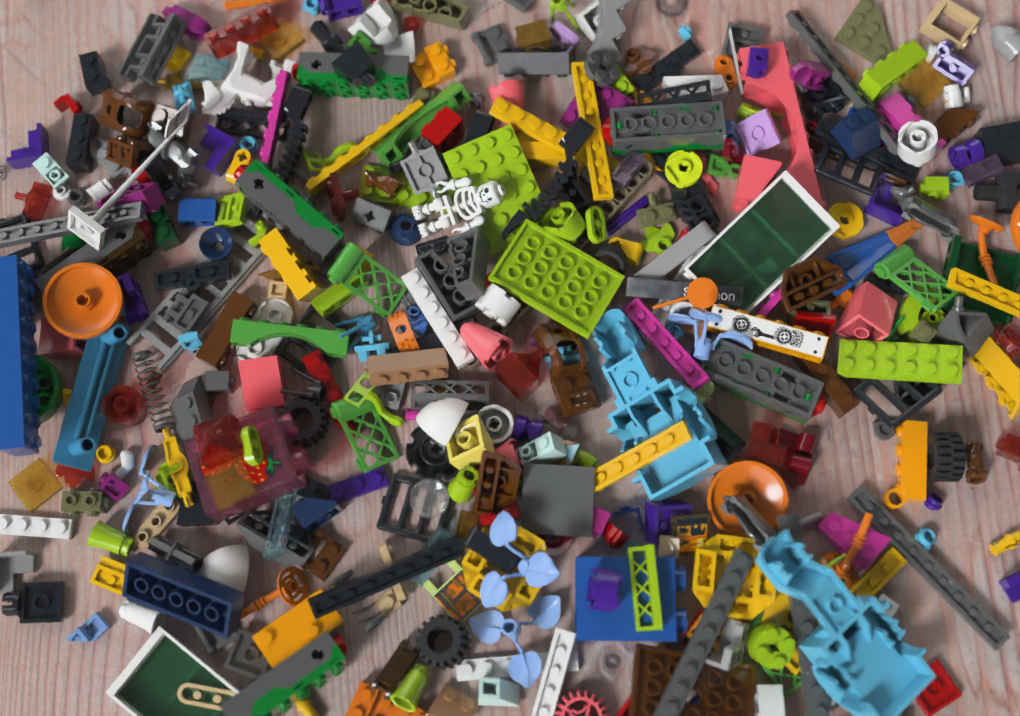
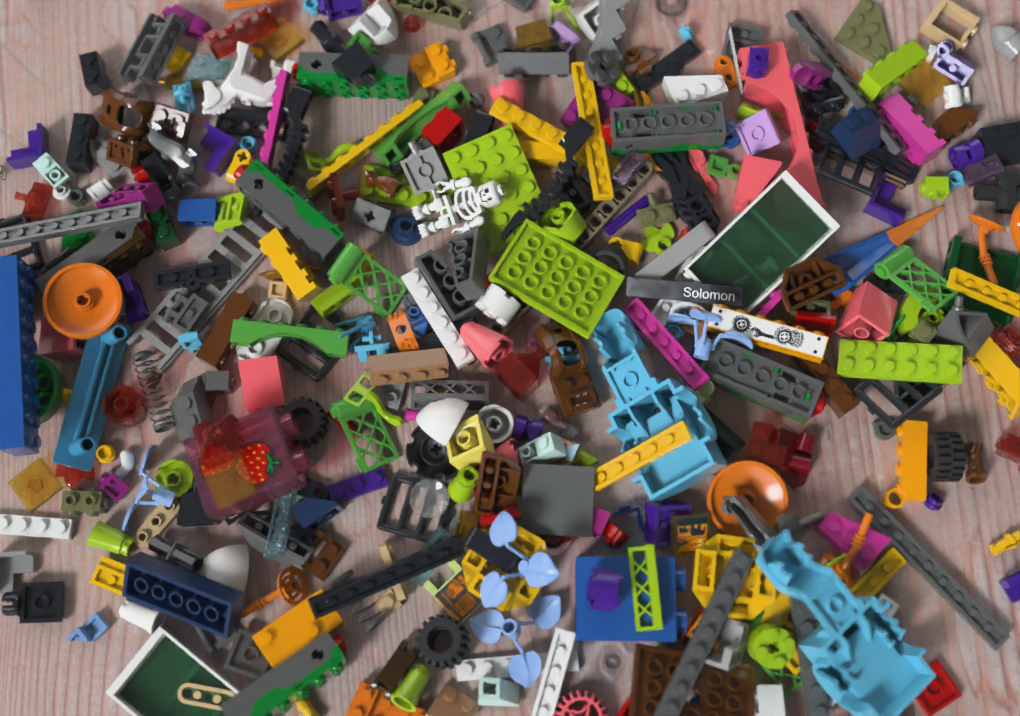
(65, 102): red bracket -> none
(89, 227): white piece -> none
(181, 475): yellow piece -> none
(211, 238): dark blue piece -> none
(252, 445): lime plate -> none
(262, 230): lime arm -> none
(315, 391): black plant -> none
(320, 371): red plate -> none
(401, 46): white sticker -> none
(438, 245): black sticker -> none
(595, 225): lime plate -> none
(669, 546): tan plate -> none
(680, 178): neon yellow plate -> none
(693, 97): black fence -> none
(700, 293): orange piece -> none
(732, 152): dark red plate -> none
(854, 216): yellow plate -> none
(917, 142): white brick -> none
(925, 213): dark grey animal -> none
(926, 537): medium azure plate -> none

